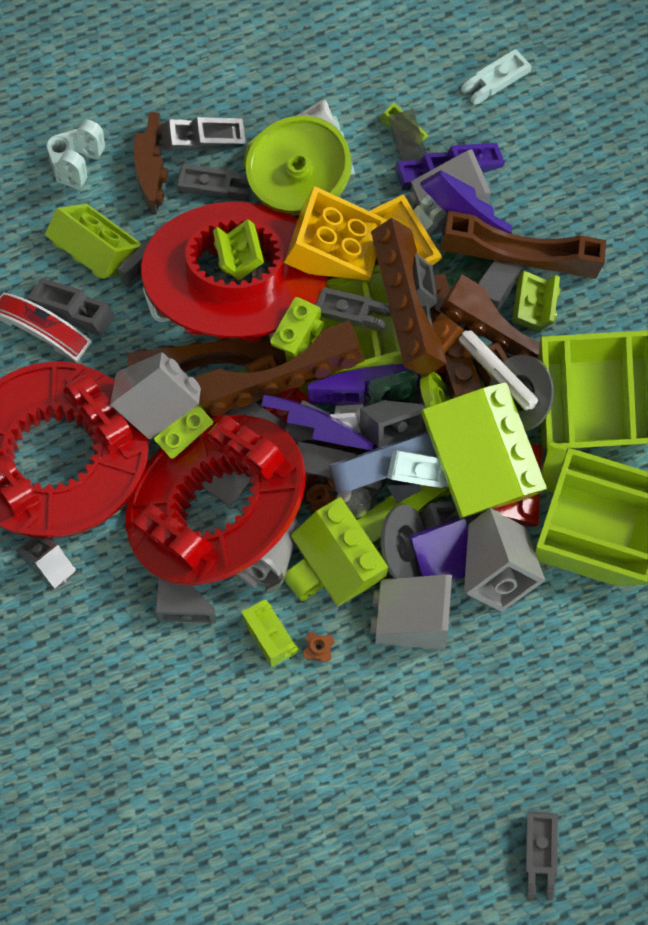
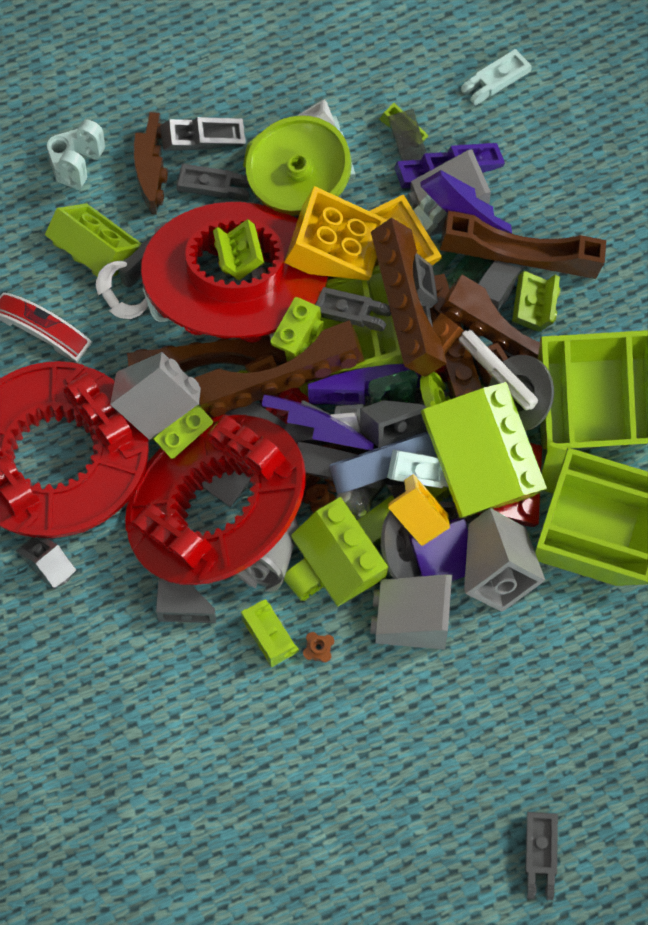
(73, 306): dark grey slope -> none
(104, 282): none -> white piece
(419, 511): none -> yellow panel

